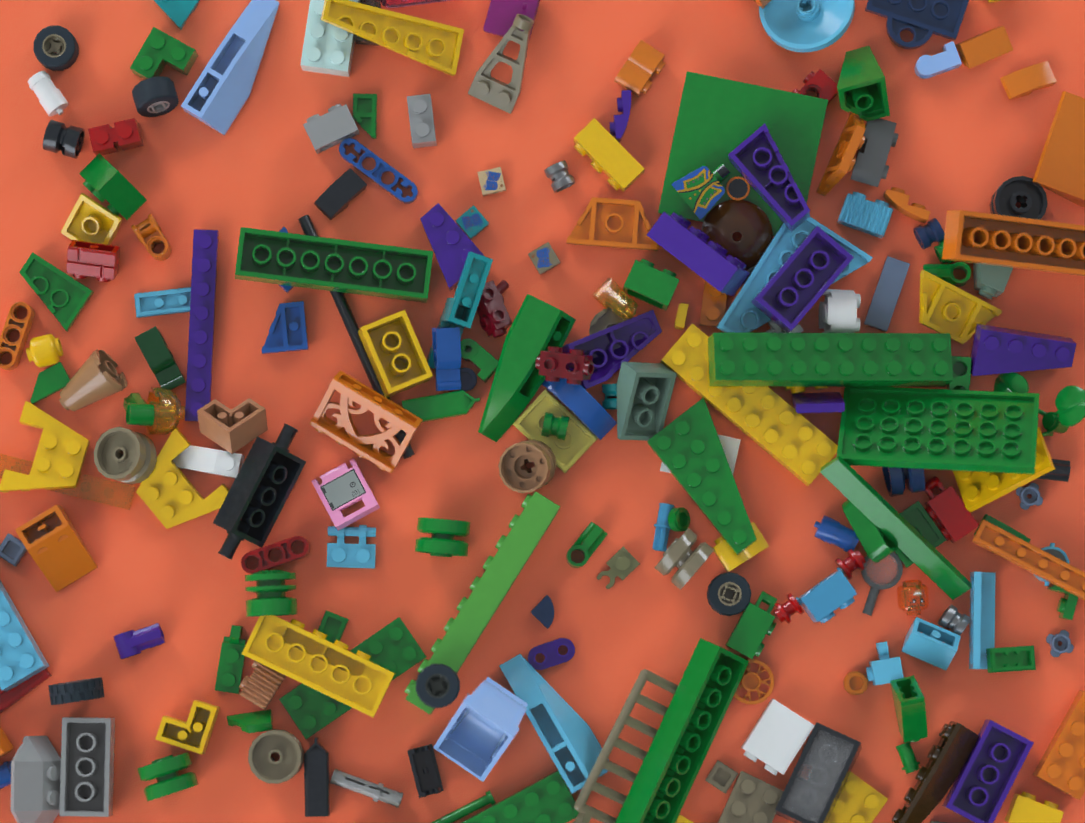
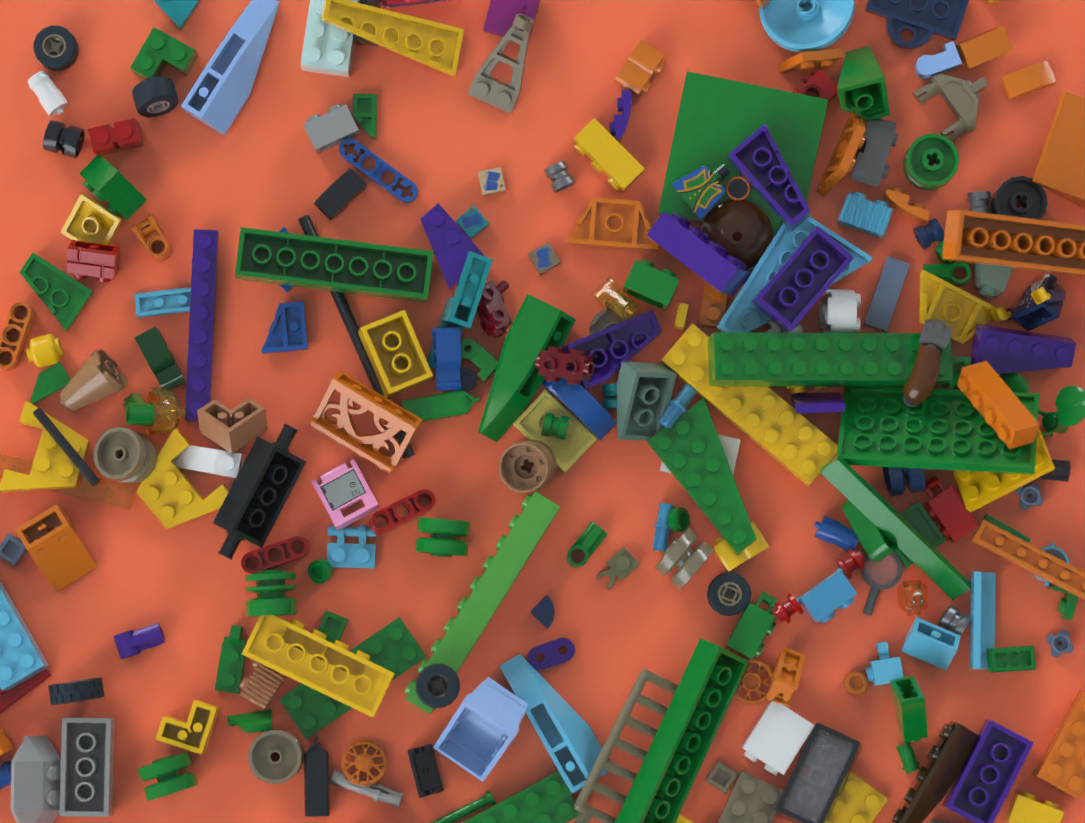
(66, 447): none -> black piece
(320, 571): none -> green tile
(364, 763): none -> orange wheel
(410, 503): none -> red beam
(421, 121): light grey brick -> none
(677, 406): none -> dark azure axle
(785, 676): none -> orange hinge
(811, 59): none -> orange wing
(926, 368): none -> reddish brown piece
(934, 148): none -> green wheel
(961, 98): none -> dark tan connector
(979, 201): none -> flat silver wheel
(998, 405): none -> orange brick
(1037, 306): none -> dark blue torso

